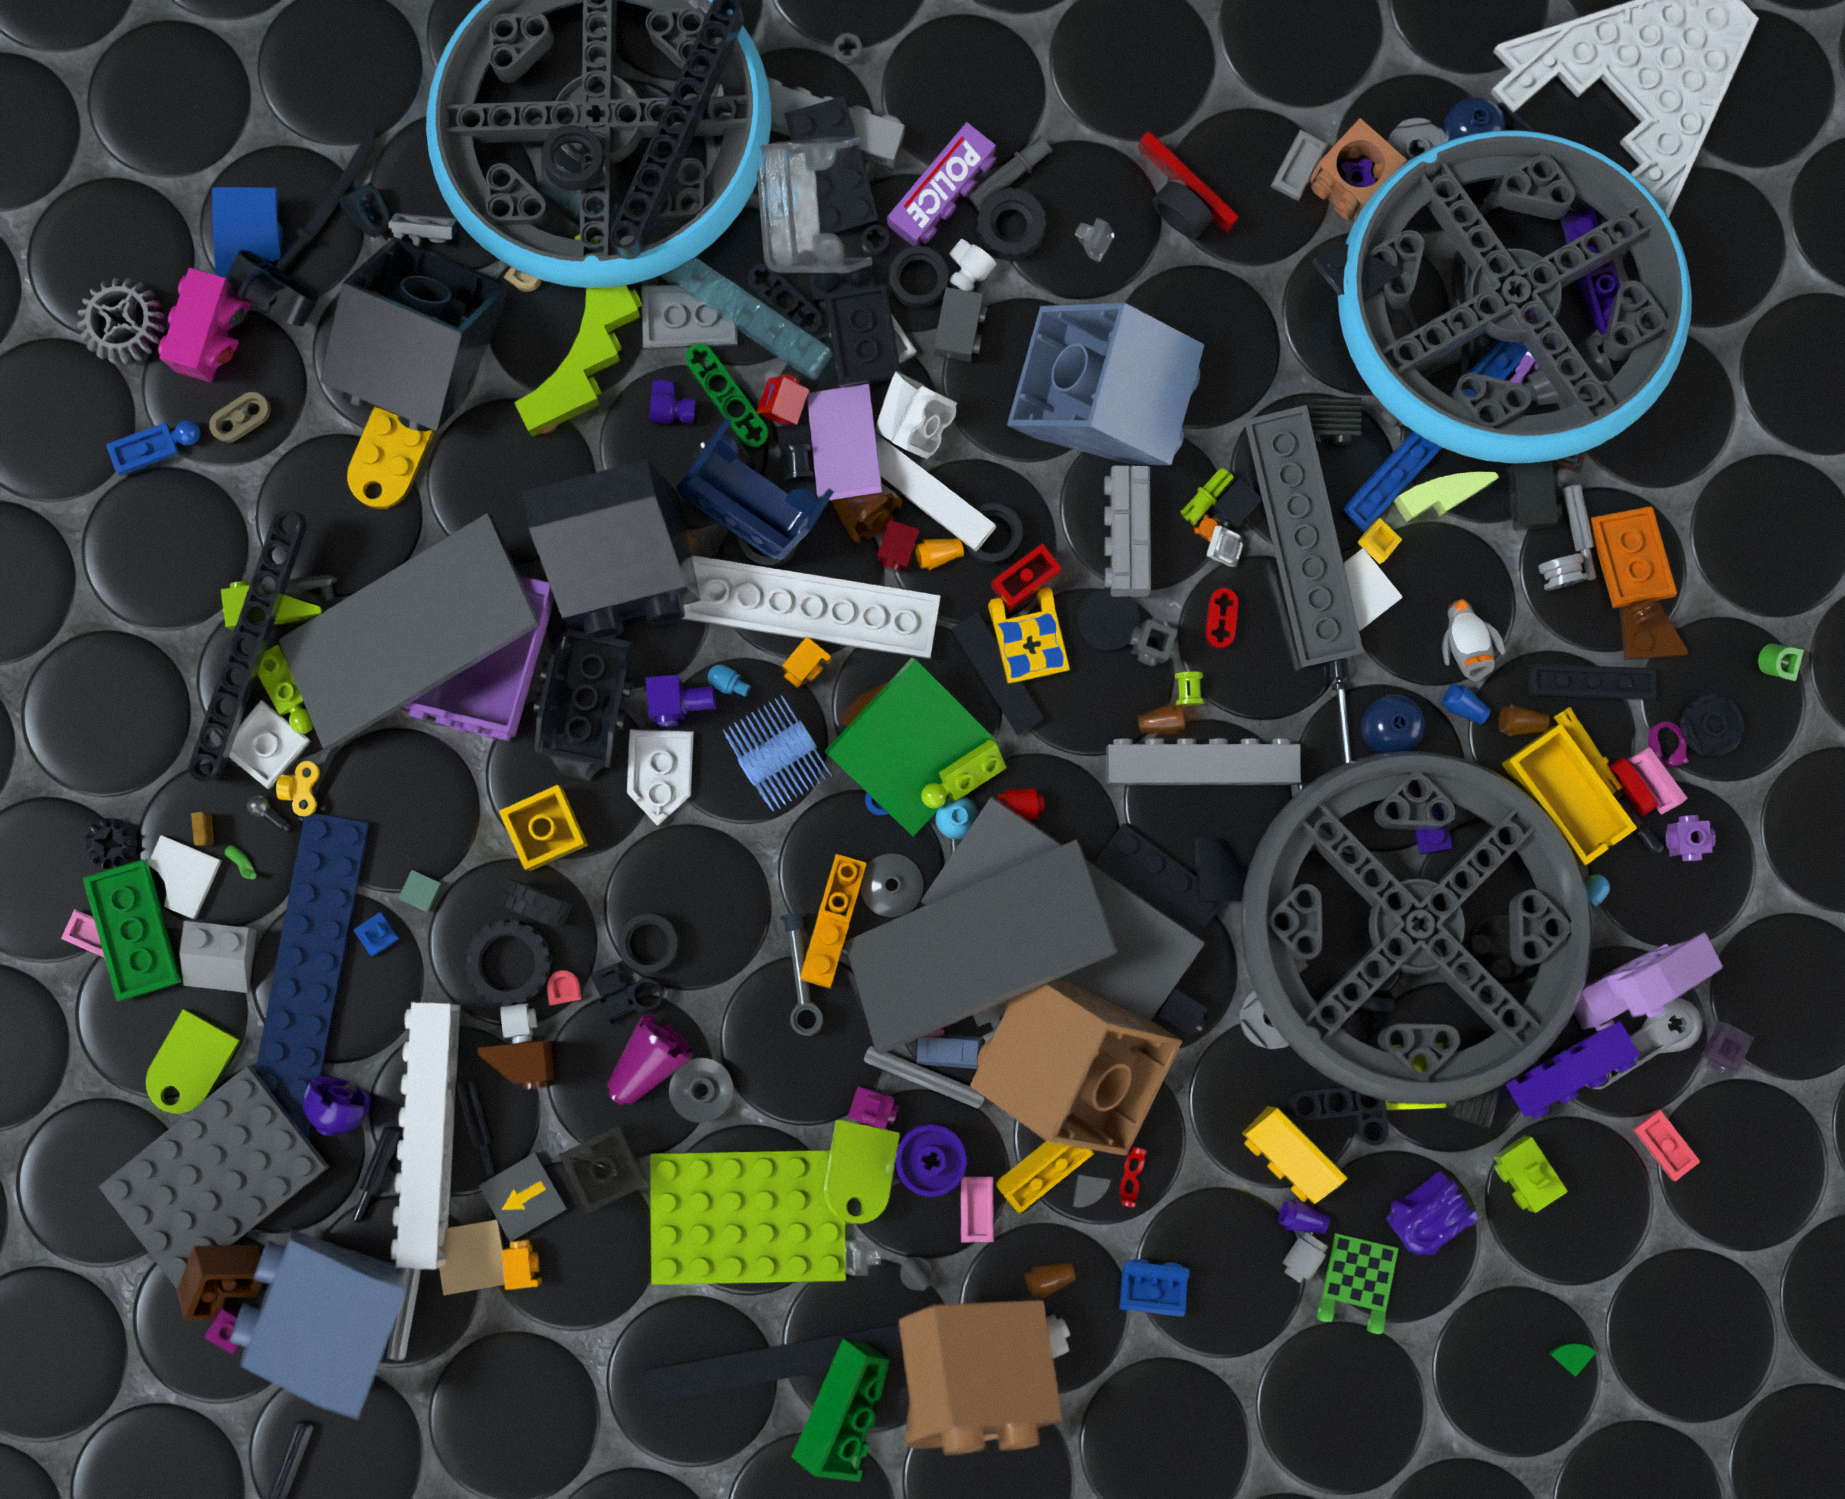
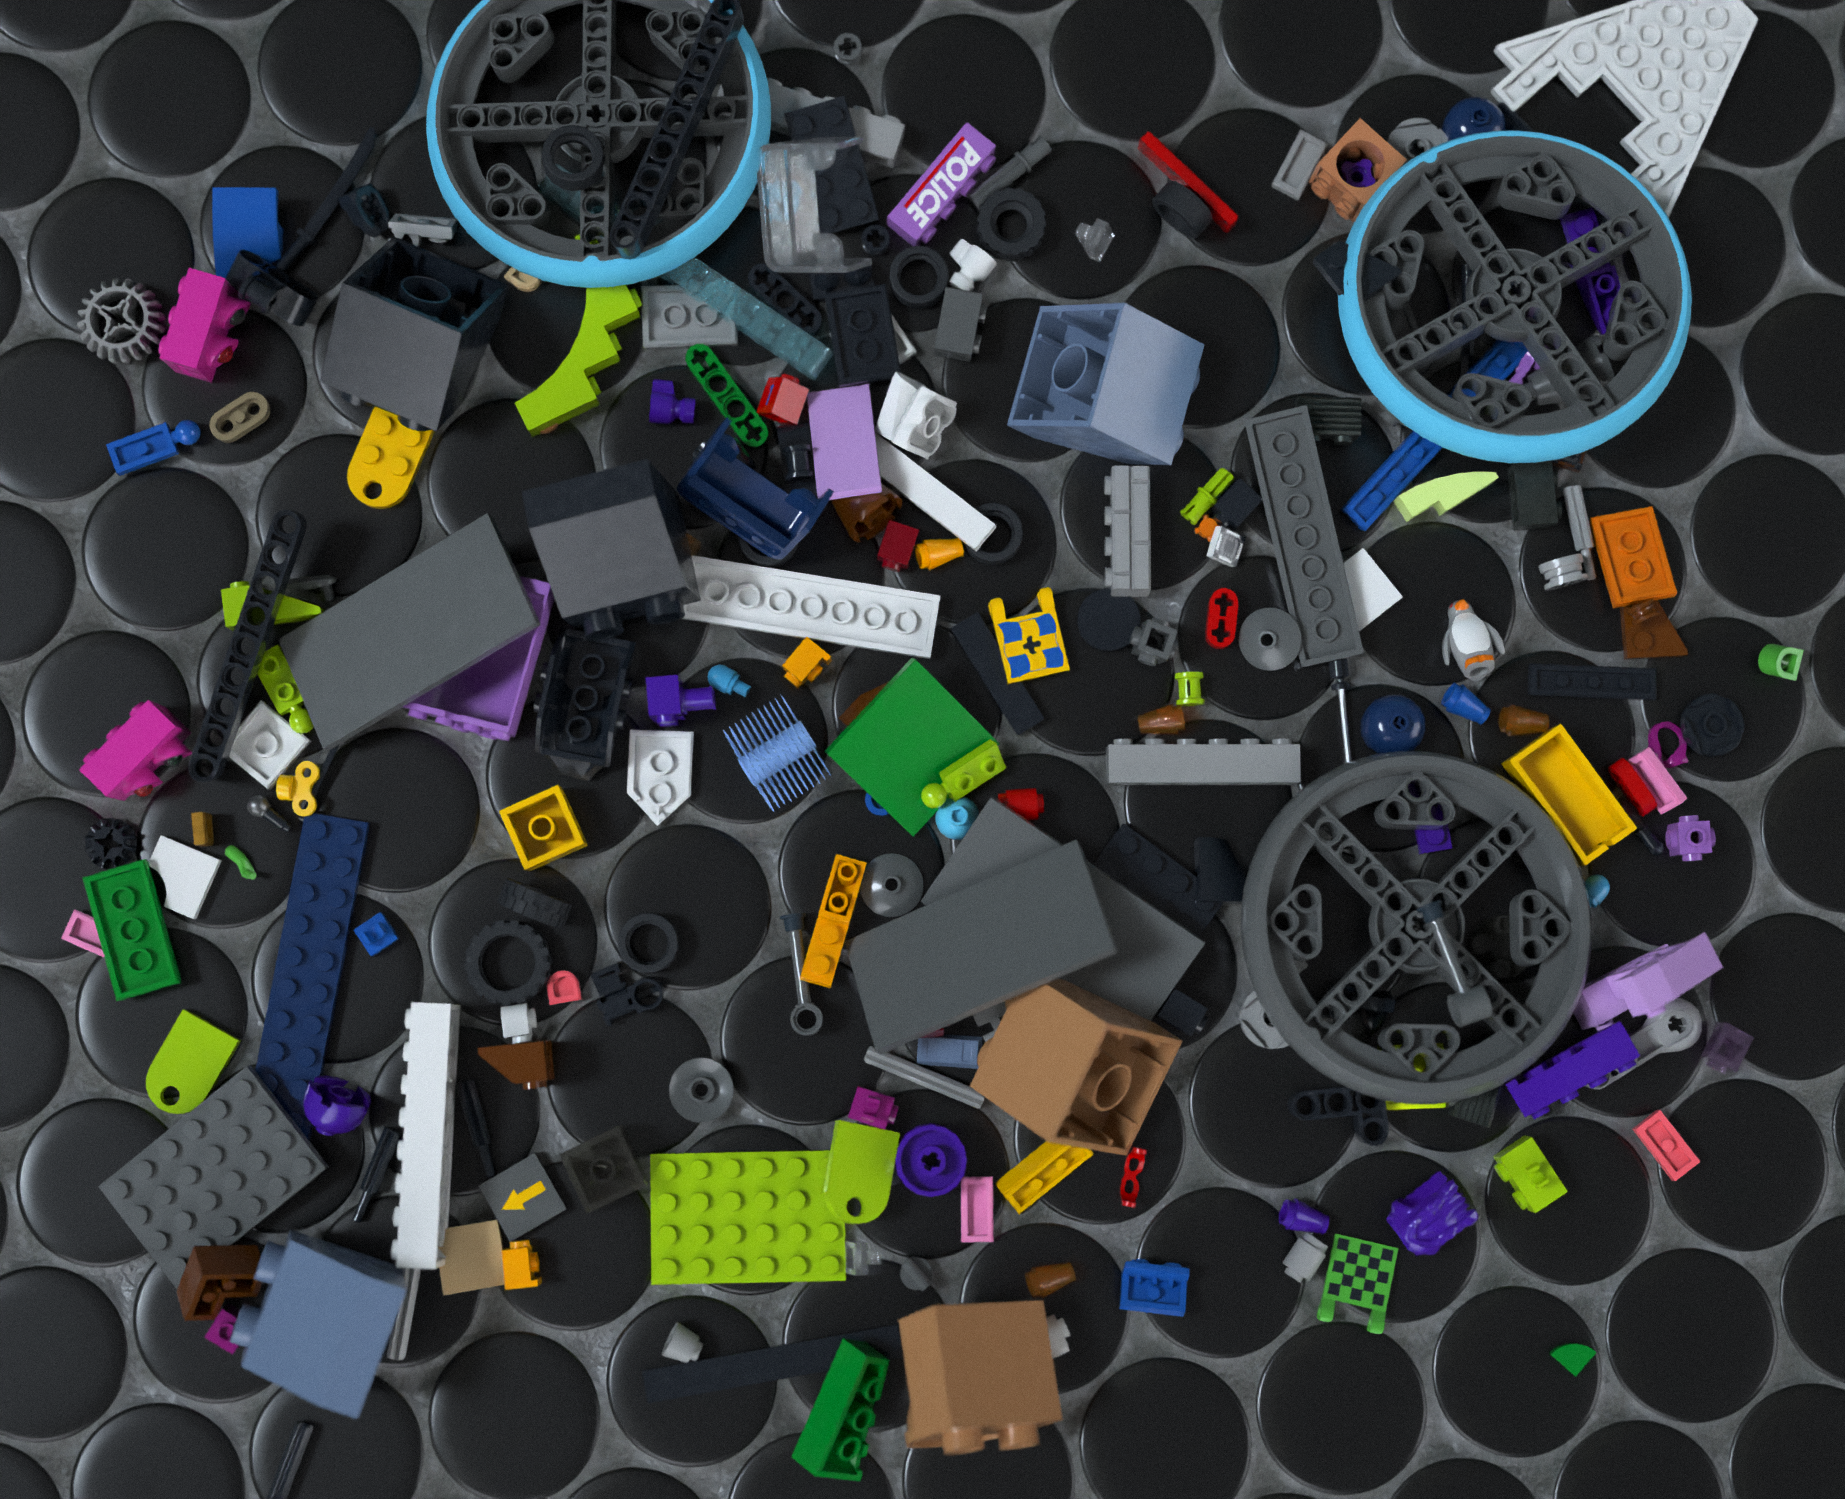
(135, 751): none -> dark pink piece
(217, 956): light grey slope -> none
(420, 891): sand green tile -> none
(647, 1060): magenta cone -> none
(682, 1344): none -> light grey hat
(1026, 577): red brick -> none
(1089, 1190): clear tile -> none
(1285, 634): none -> dark grey dish
(1292, 1155): yellow slope -> none
(1379, 540): yellow plate -> none
(1468, 1003): none -> dark grey piece
(1588, 748): yellow pin -> none

